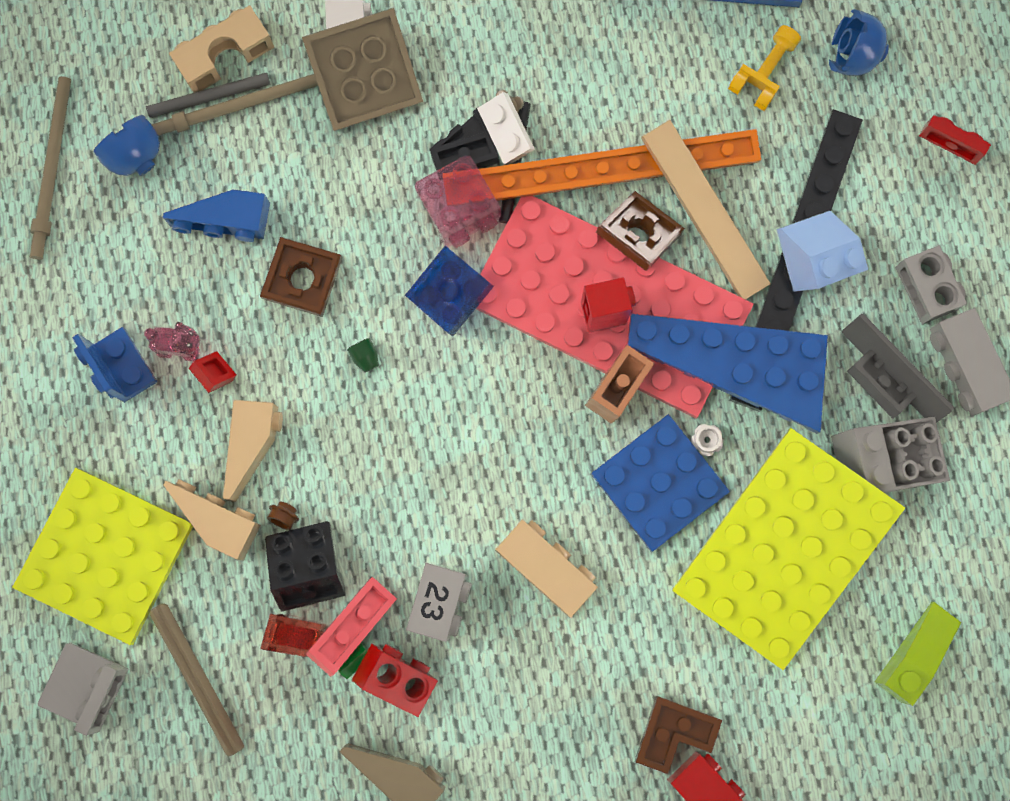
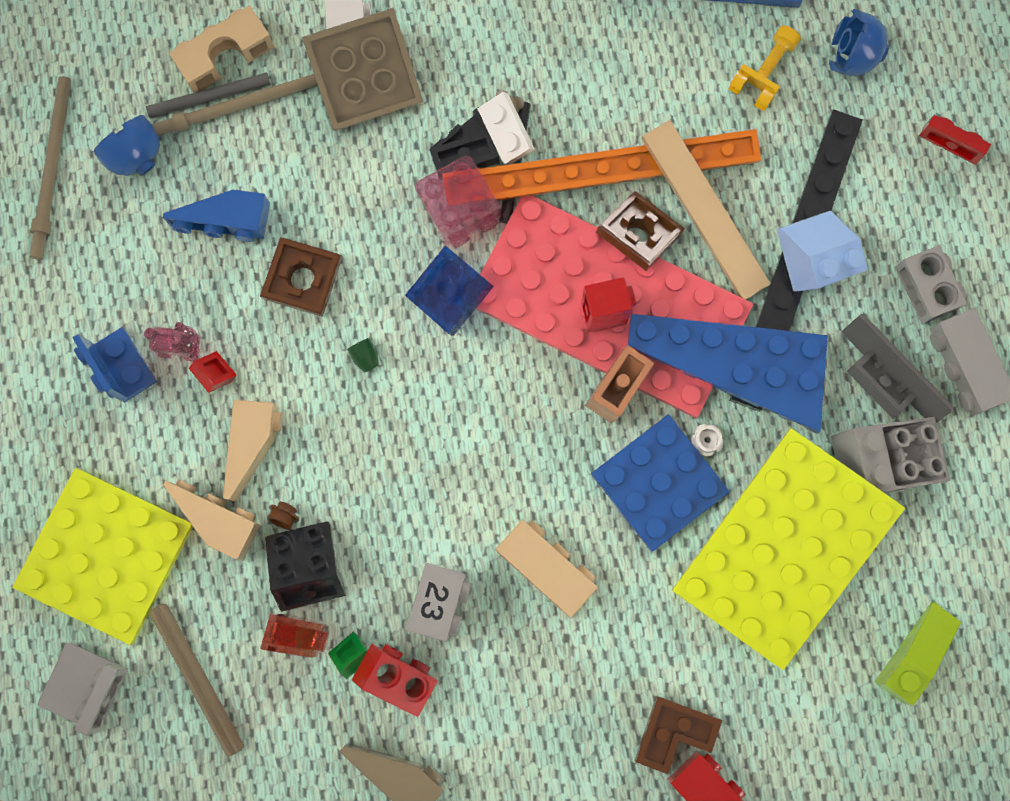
(351, 626): coral plate -> none

